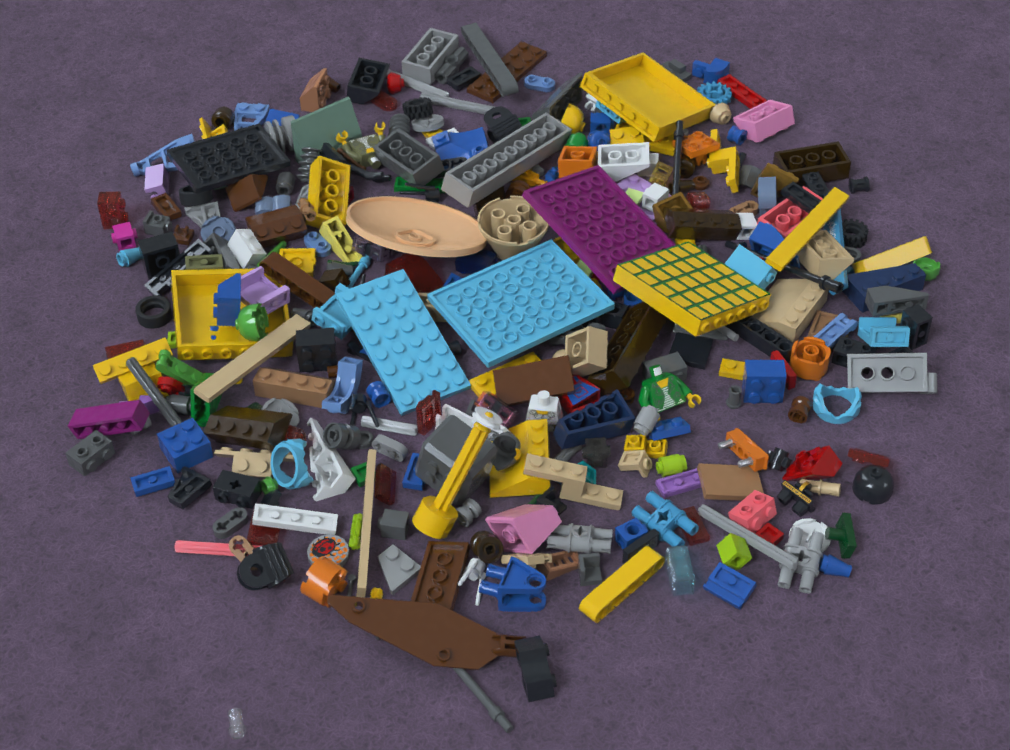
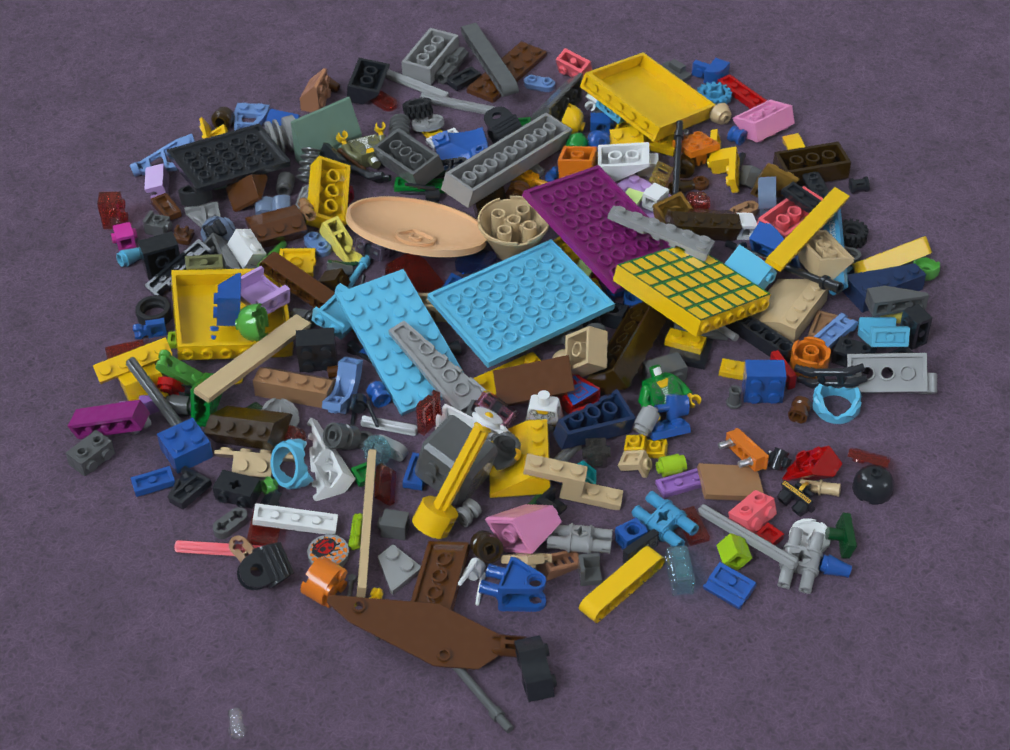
(153, 329): none -> blue plate
(217, 228): none -> black wheel
(381, 445): none -> clear light blue gear
(395, 83): red cone -> none
(443, 375): none -> light grey wing
(572, 63): none -> coral brick
(631, 394): reddish brown bush -> none
(675, 406): none -> blue piece
(685, 341): none -> yellow plate
(694, 244): none -> light grey wing
(793, 141): none -> yellow slope
(840, 374): none -> black piece

